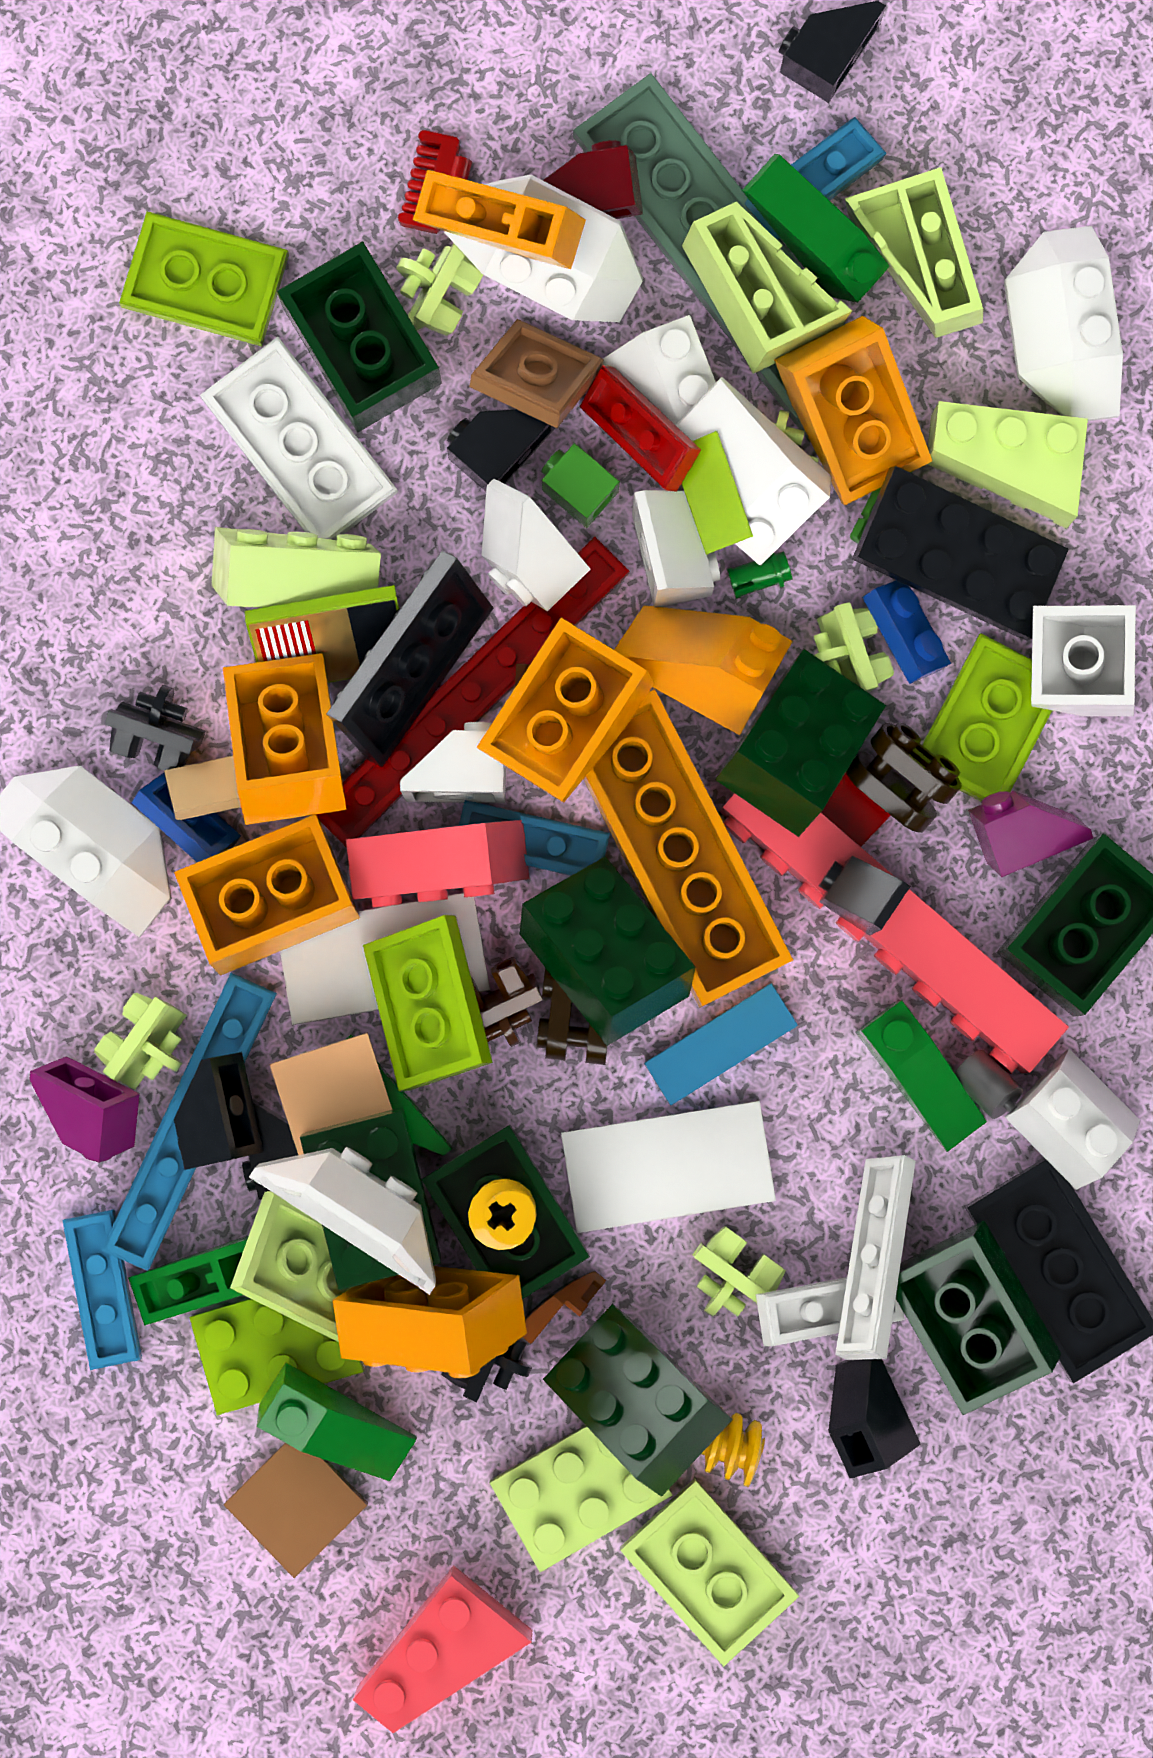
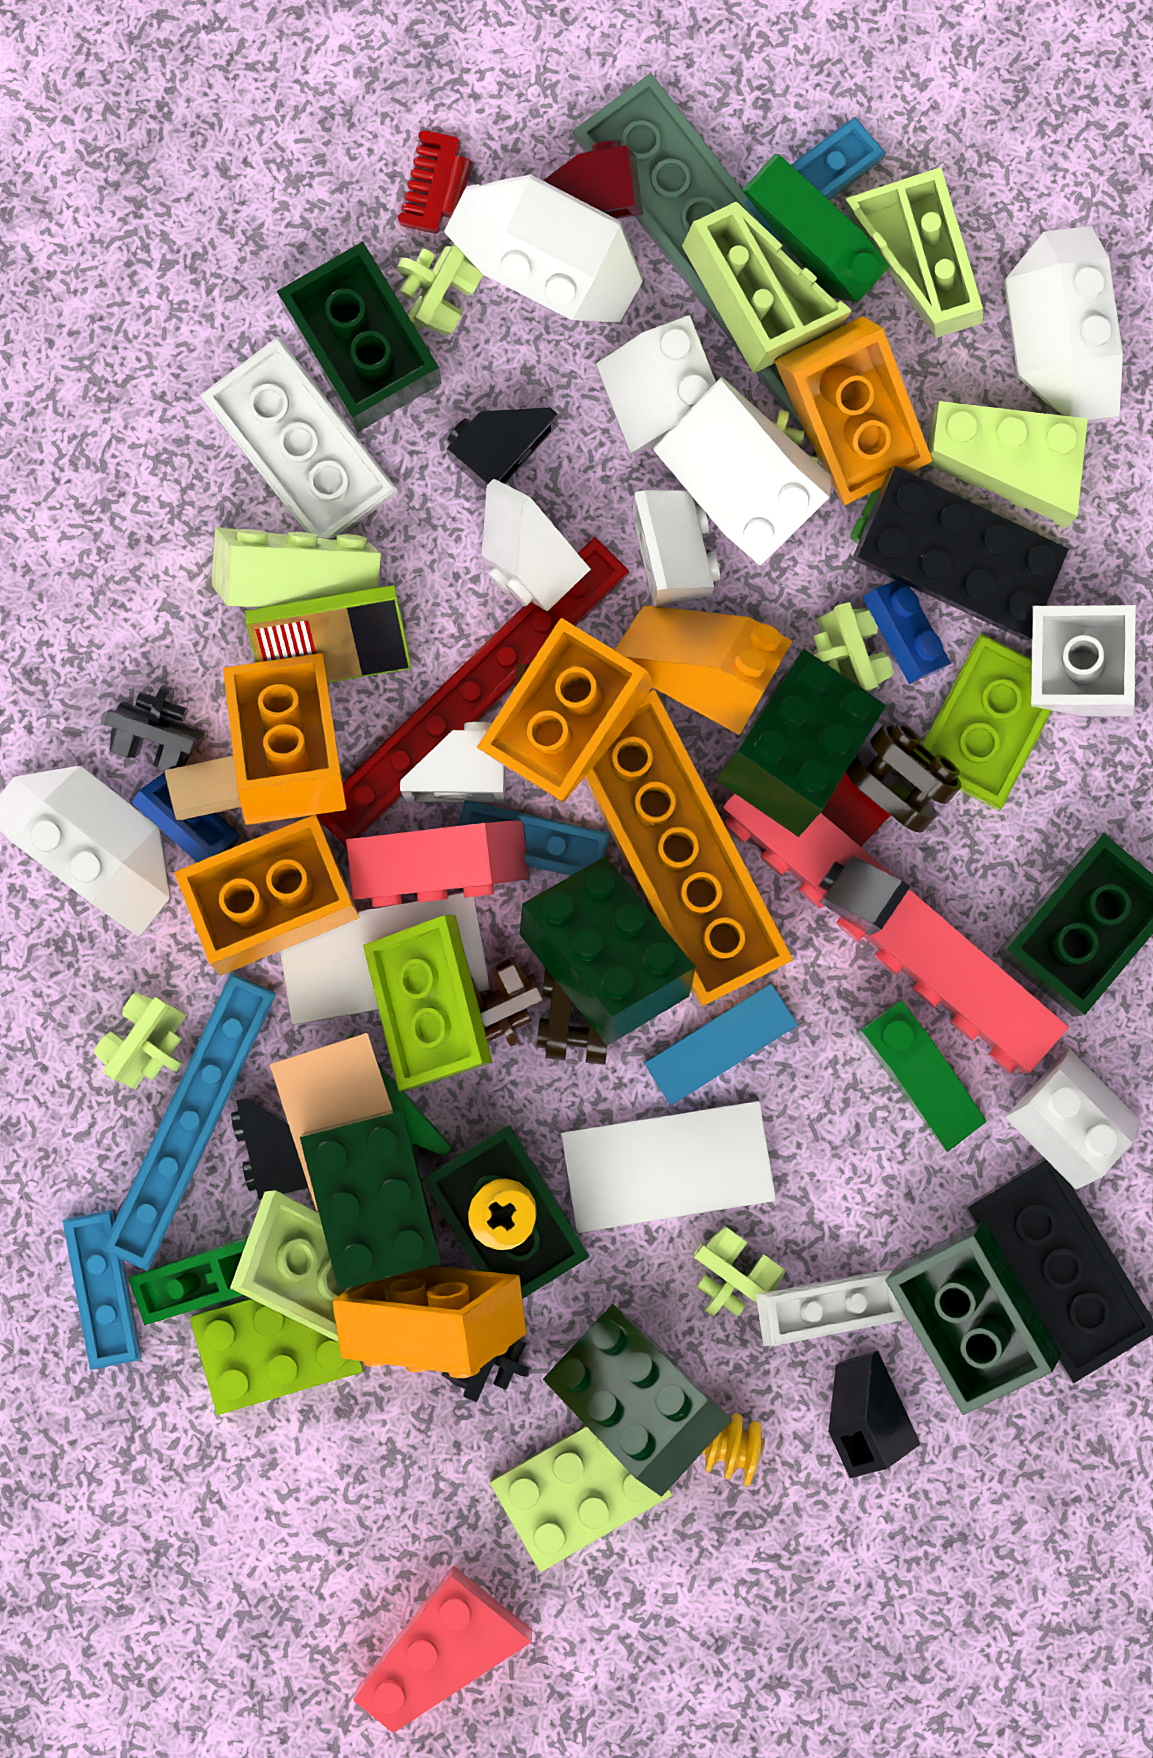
(87, 1108): magenta slope -> none
(204, 278): lime tile -> none
(217, 1114): black slope -> none
(295, 1506): medium nougat tile -> none
(331, 1425): green slope -> none
(357, 1207): white wedge -> none
(410, 659): black plate -> none
(500, 218): light orange slope -> none
(536, 373): medium nougat tile -> none
(574, 1295): dark orange slope -> none
(578, 484): bright green brick -> none
(640, 428): red tile -> none
(709, 1572): yellowish green plate -> none
(715, 497): lime sticker -> none
(755, 577): green pin -> none
(829, 46): black slope -> none
(875, 1258): white tile -> none
(989, 1084): flat silver piece -> none
(1023, 831): magenta slope -> none

